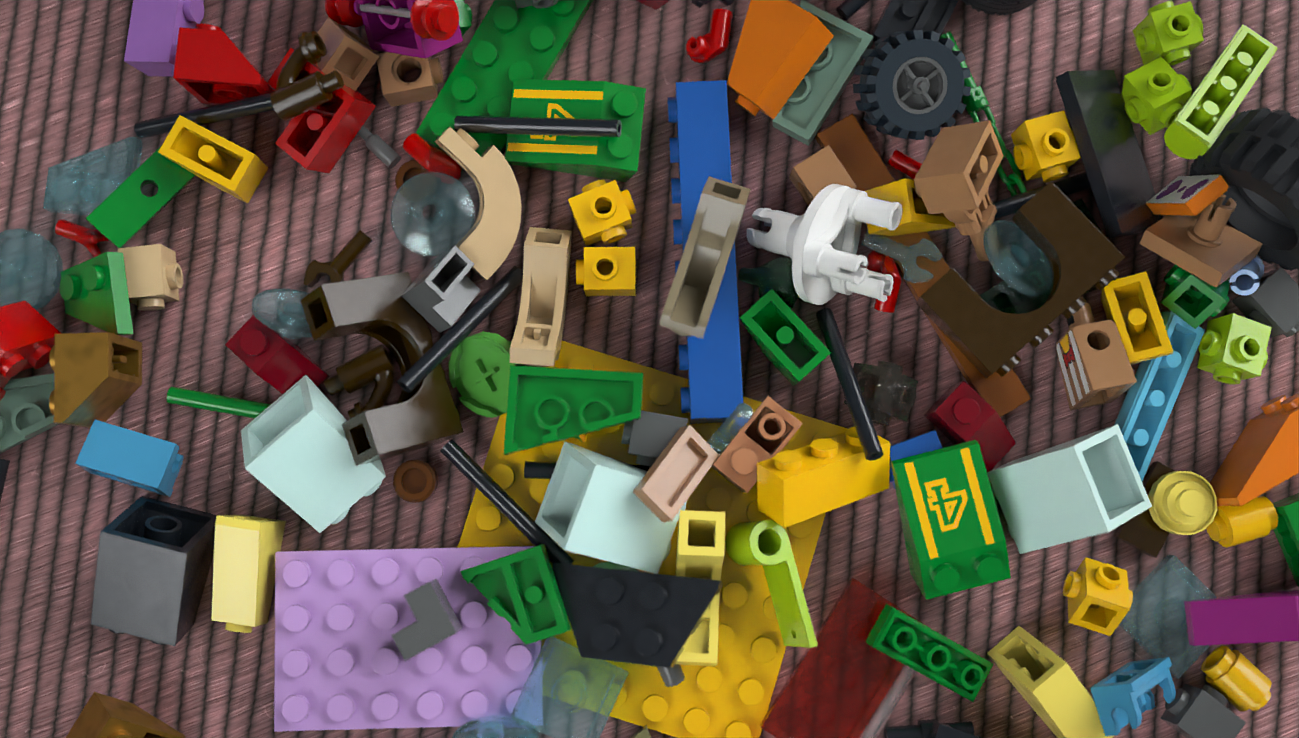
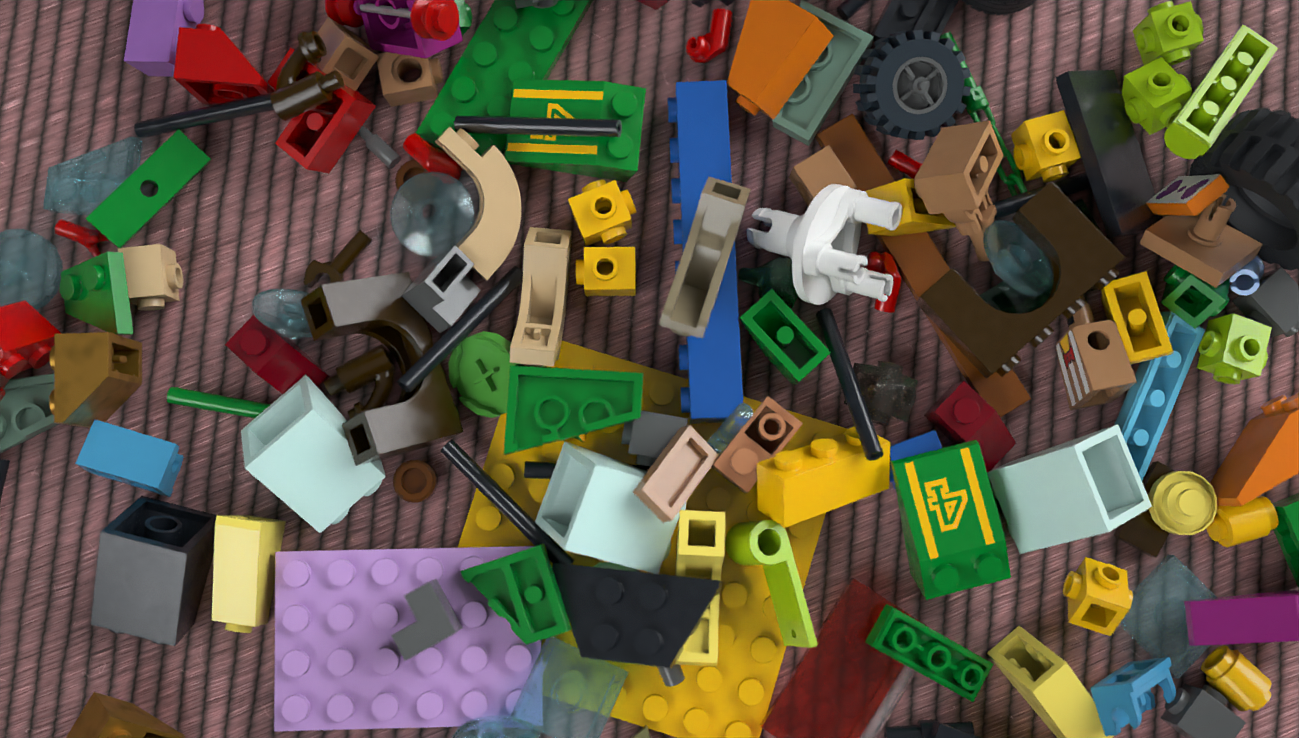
(214, 159): yellow slope -> none
(905, 255): clear light blue bar -> none

